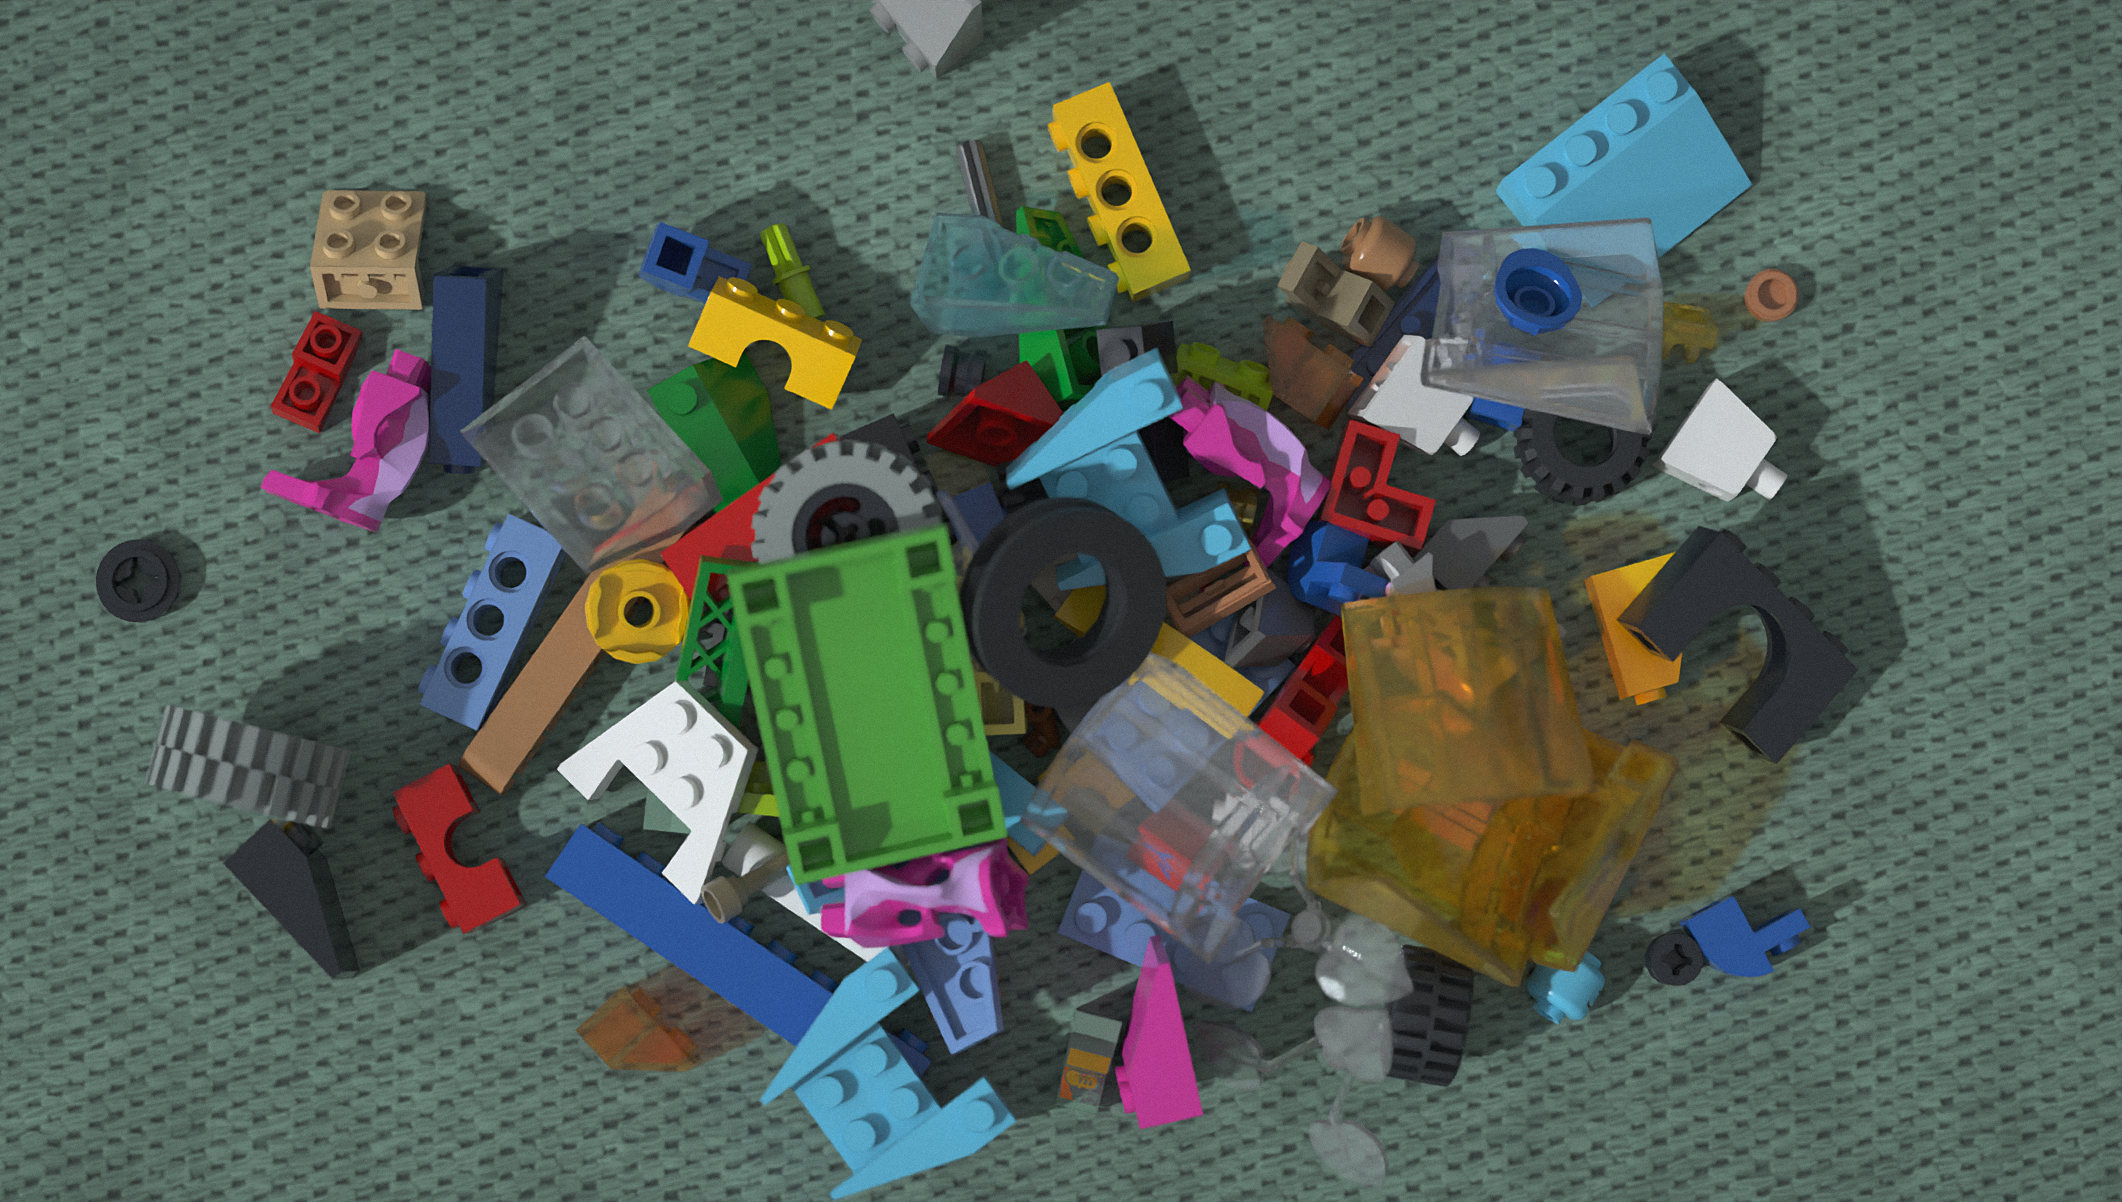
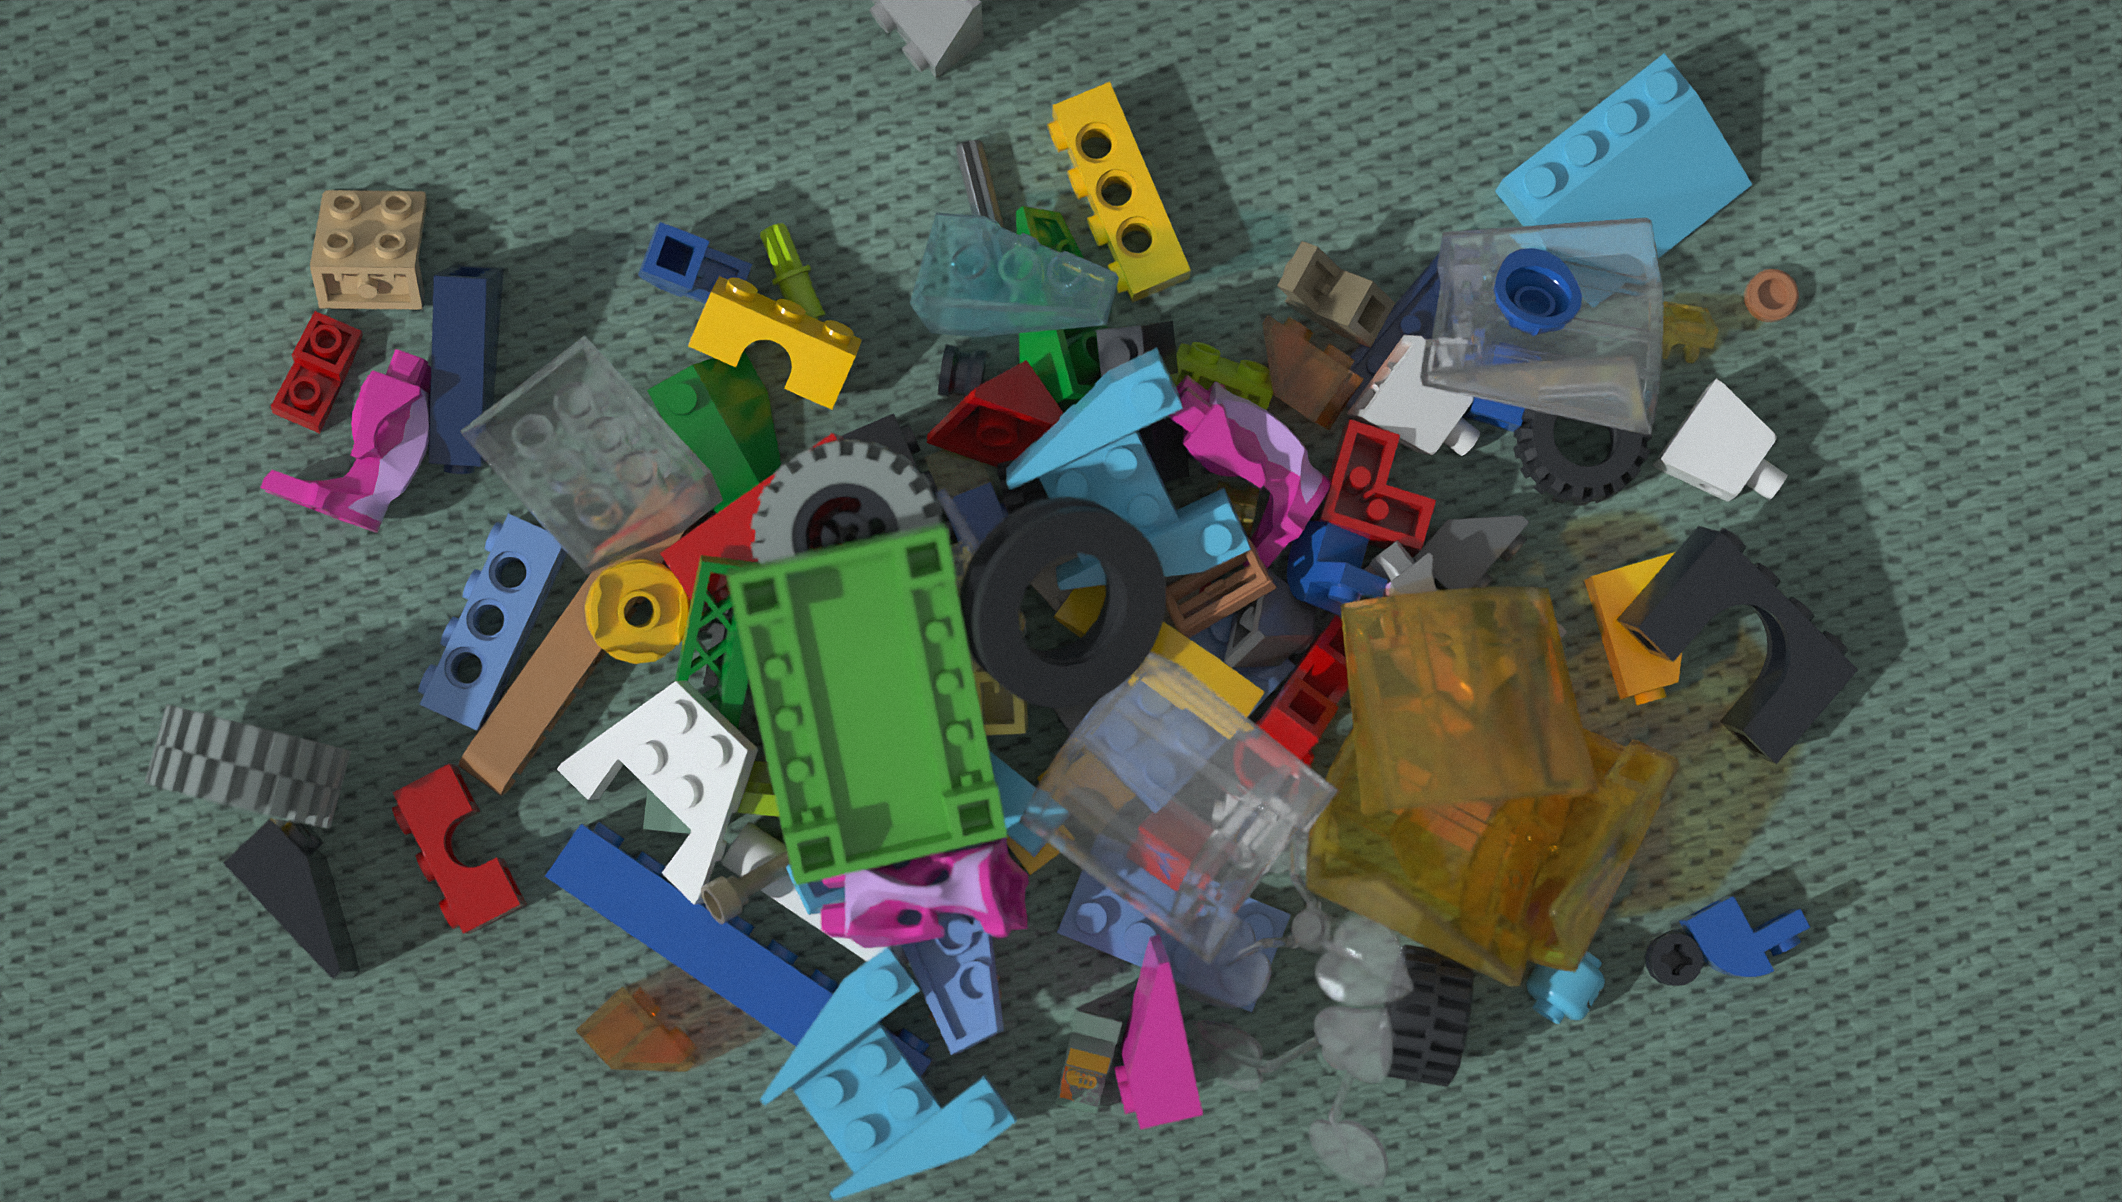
(120, 565): black gear -> none
(1045, 730): reddish brown arm -> none
(1380, 252): medium nougat head -> none

